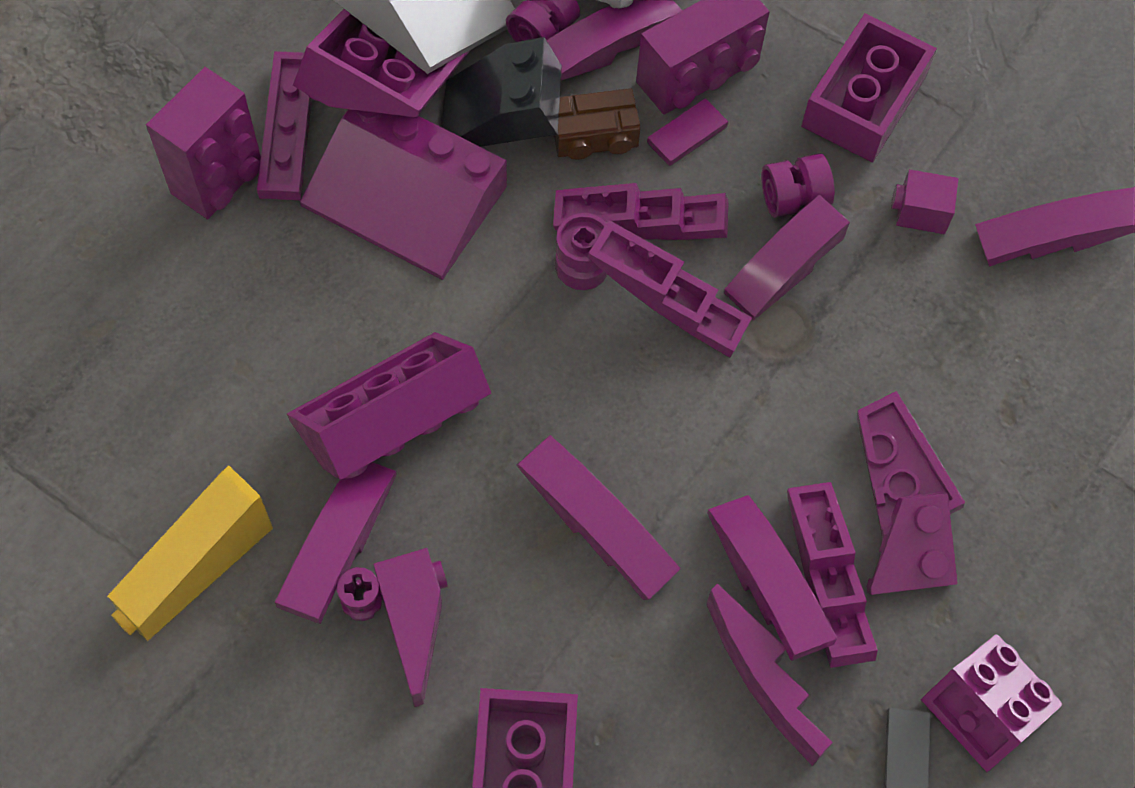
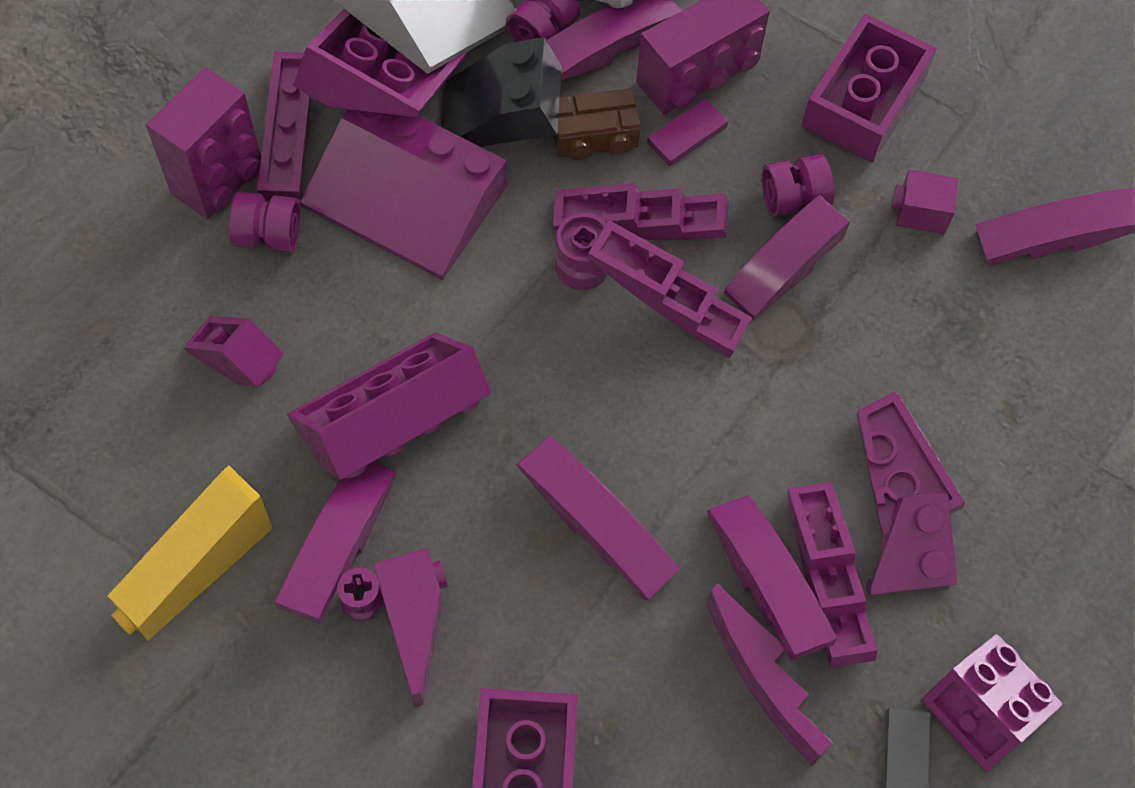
(235, 350): none -> magenta slope
(260, 221): none -> magenta wheel

